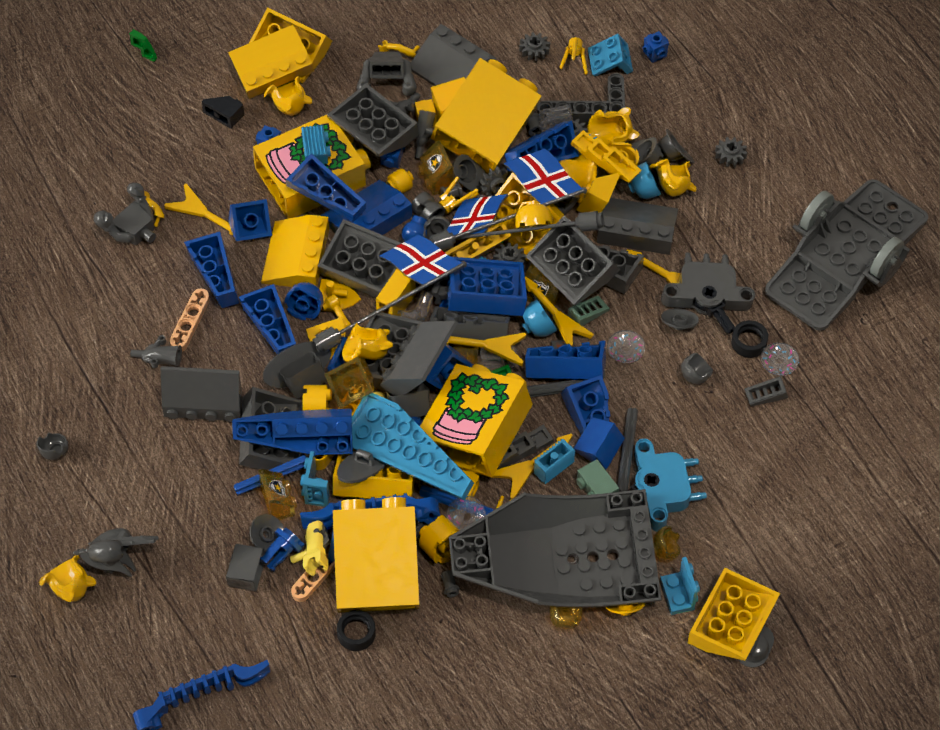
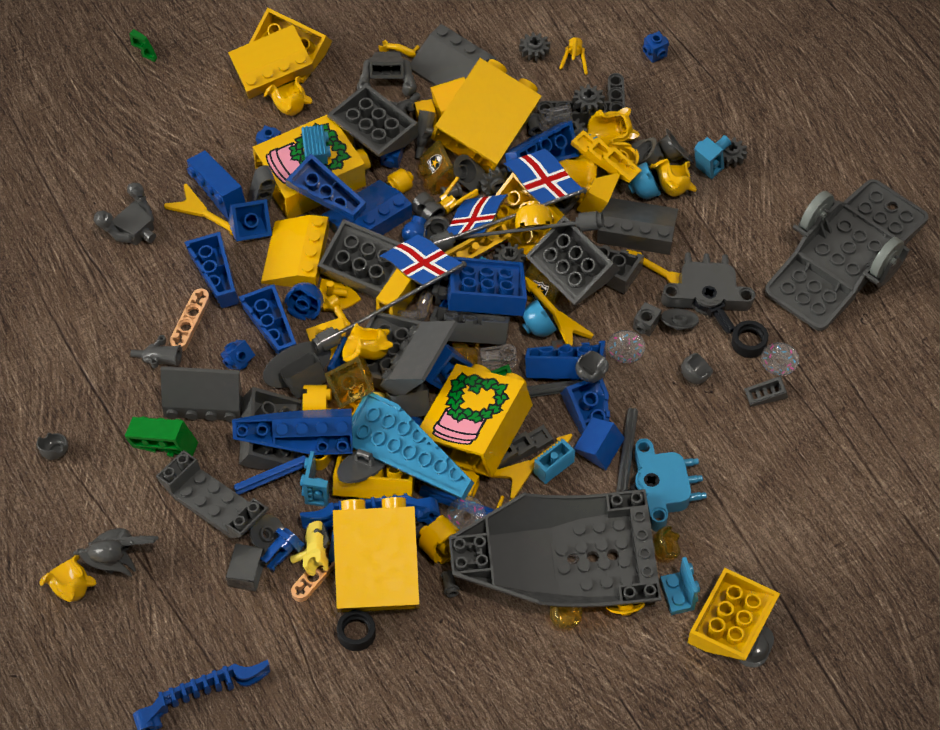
(156, 208): yellow piece -> none
(161, 435): none -> green wedge
(209, 497): none -> dark grey slope
(215, 182): none -> blue wedge
(224, 110): black slope -> none
(237, 355): none -> blue brick
(262, 185): none -> dark grey beam
(276, 494): clear yellow slope -> none
(499, 346): yellow piece -> none
(573, 312): sand green slope -> none
(588, 99): none -> dark grey gear
(591, 367): none -> dark grey hair
(595, 479): sand green piece -> none
(610, 54): dark azure bracket -> none
(649, 313): none -> dark grey brick
(710, 155): none -> dark azure brick

